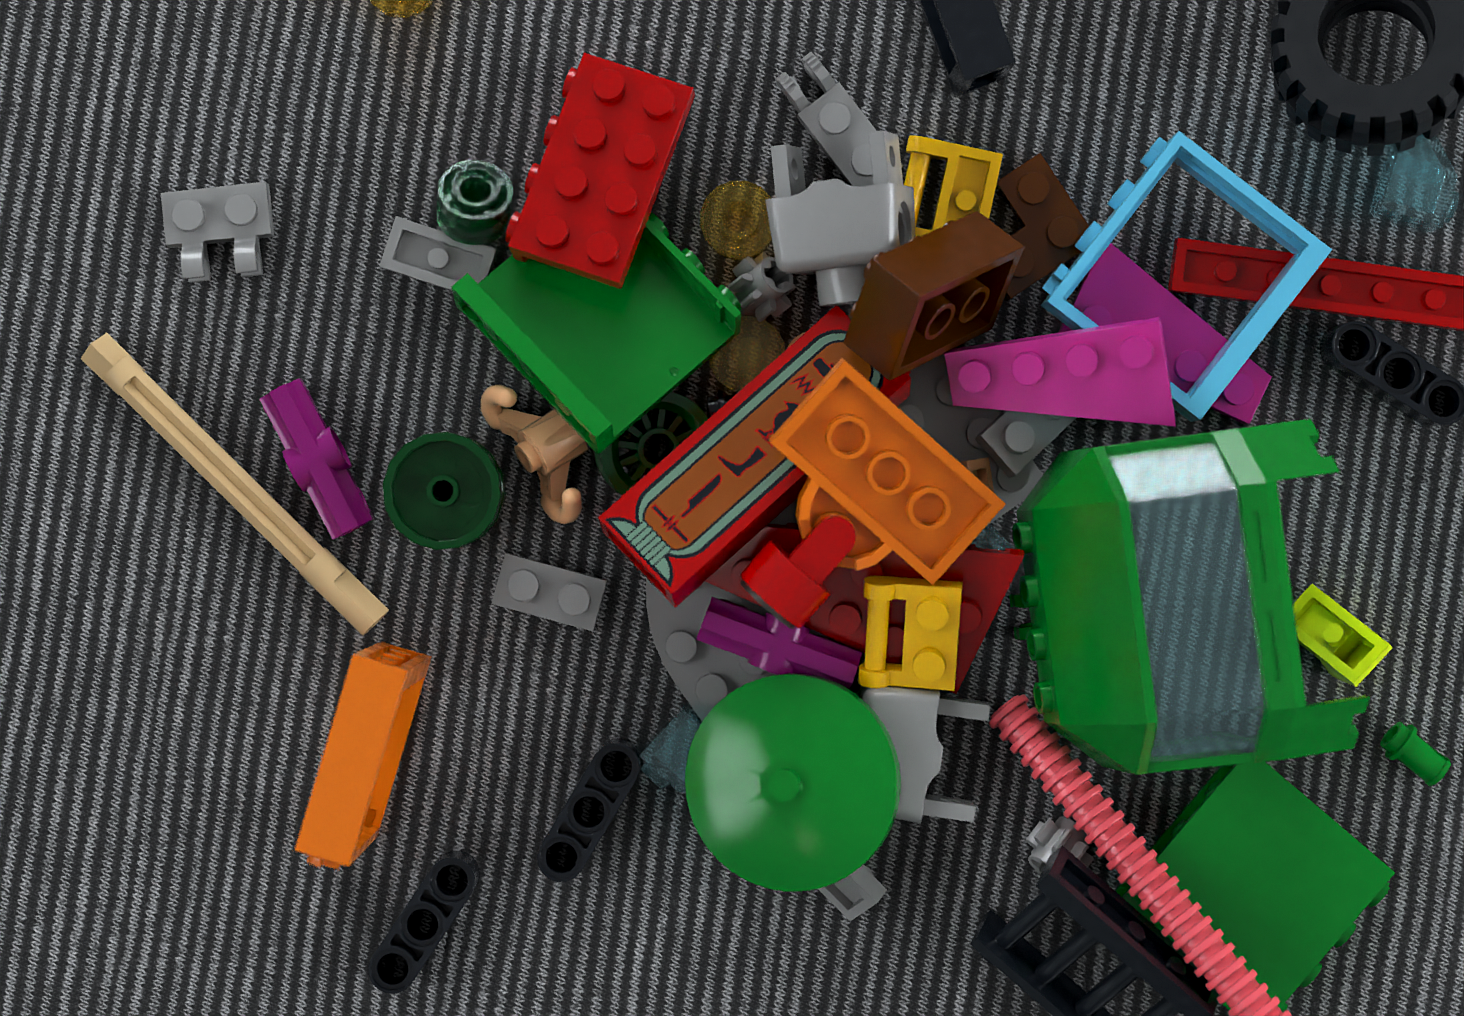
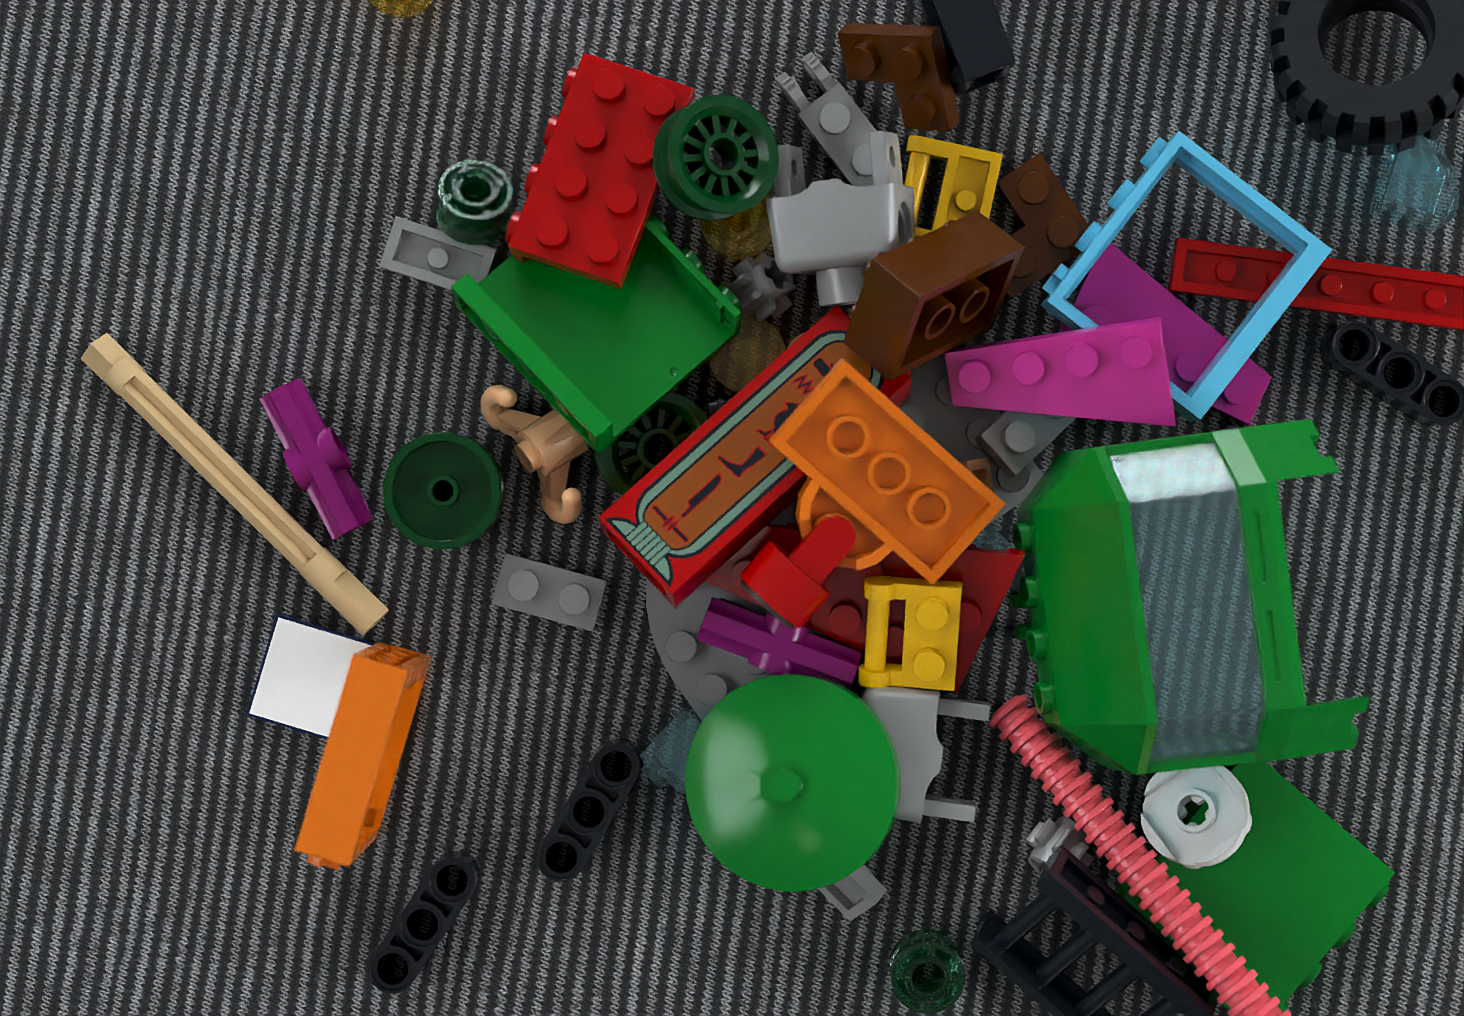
(218, 216): light grey plate -> none
(303, 675): none -> white tile
(735, 185): none -> dark green wheel
(912, 60): none -> reddish brown plate
(930, 994): none -> clear green wheel
(1195, 844): none -> white plate
(1337, 637): neon yellow slope -> none
(1406, 746): green pin -> none

